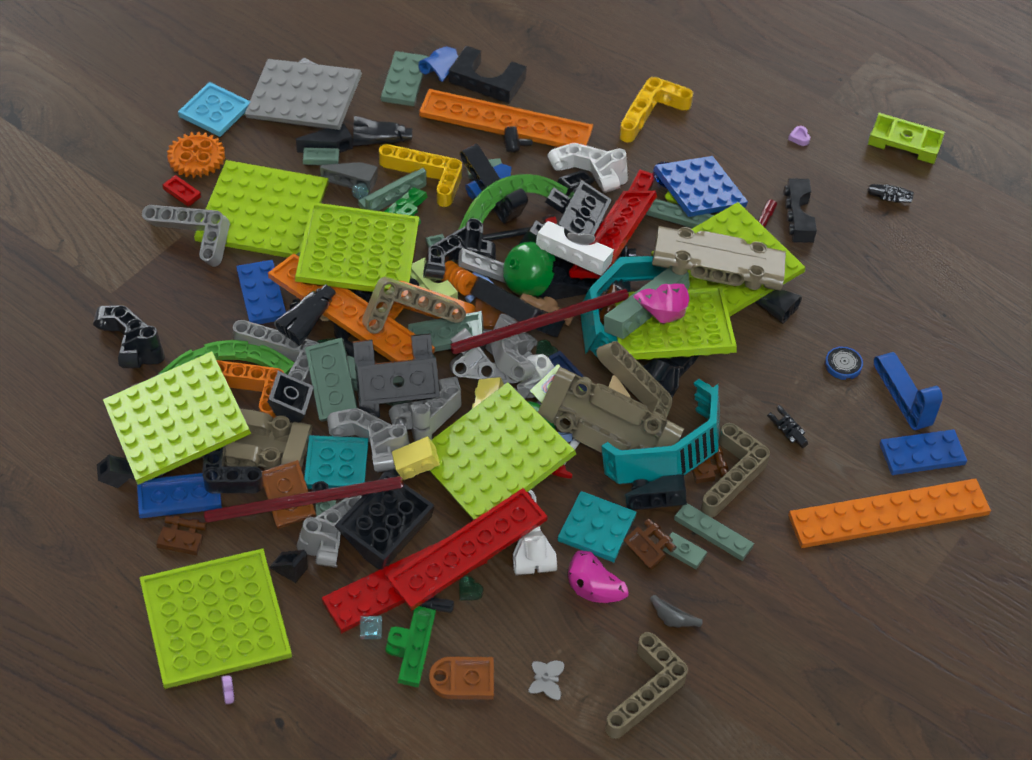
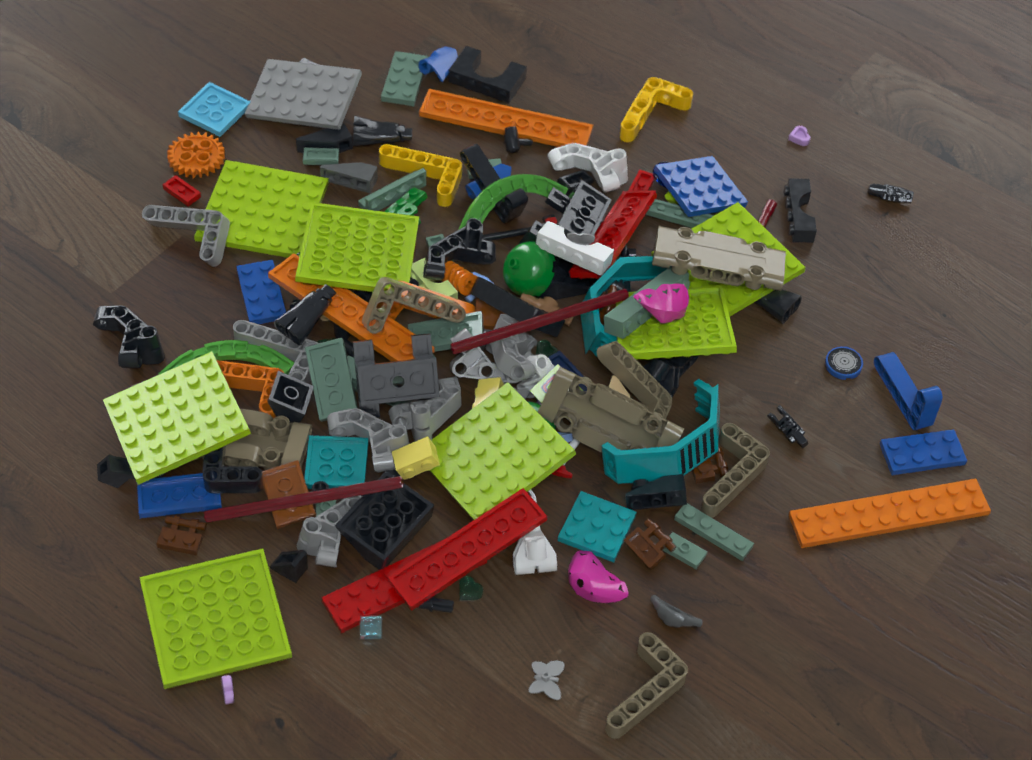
(360, 191): clear light blue plate -> none
(412, 645): green plate -> none
(464, 678): dark orange tile -> none
(481, 264): light grey plate -> none
(922, 139): lime piece -> none

